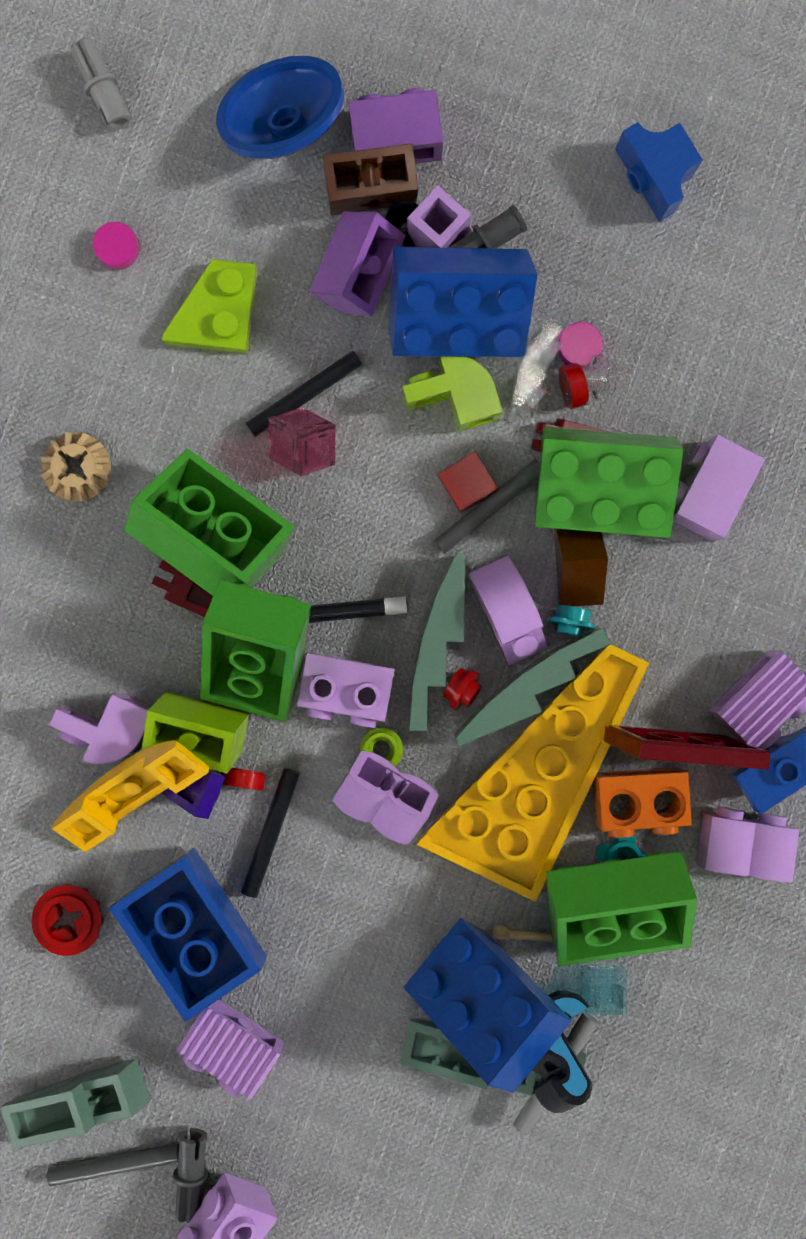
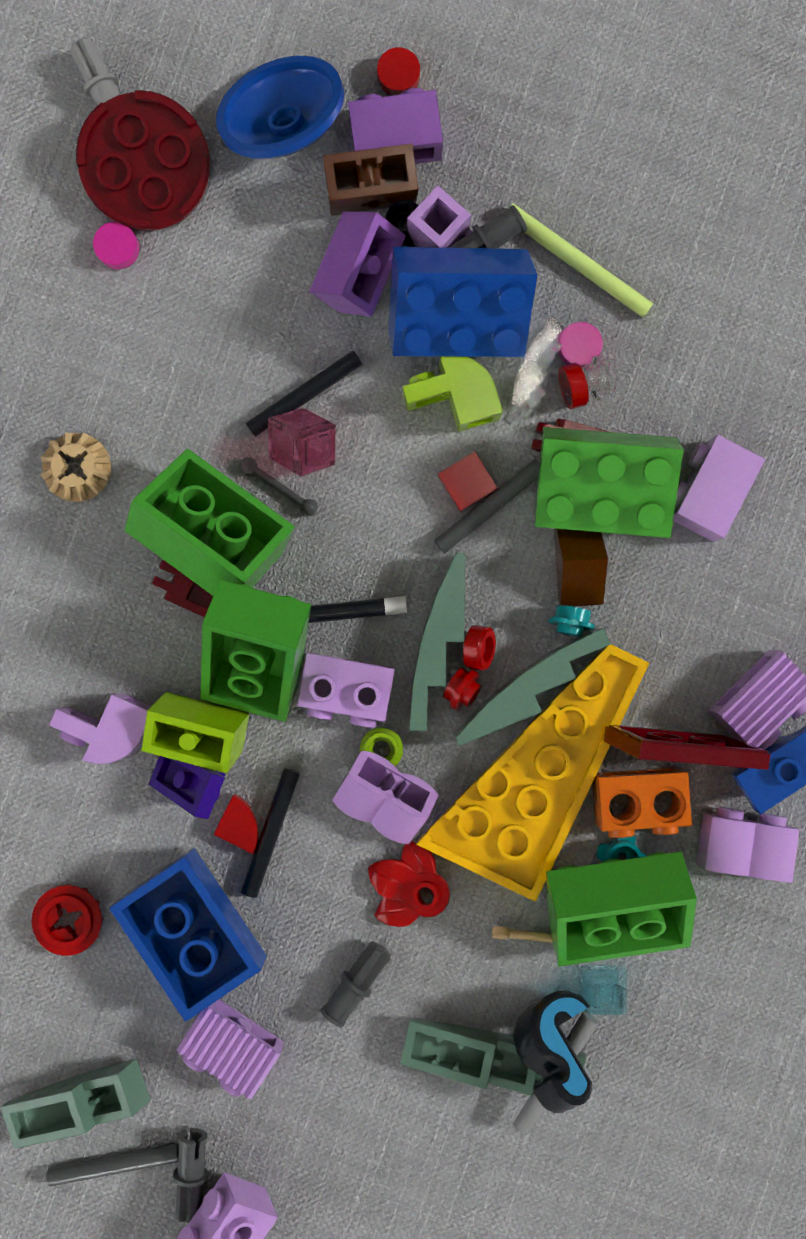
(126, 788): yellow slope -> none
(143, 160): none -> dark red tile
(217, 309): lime wing -> none
(239, 825): none -> red tile
(244, 779): red tile -> none
(250, 467): none -> dark grey hinge
(356, 984): none -> dark grey axle
(398, 71): none -> red tile
(402, 883): none -> red plate
(479, 647): none -> red tile
(487, 1006): blue brick -> none
(509, 609): lavender brick -> none
(585, 265): none -> yellowish green bar
(658, 165): blue brick -> none

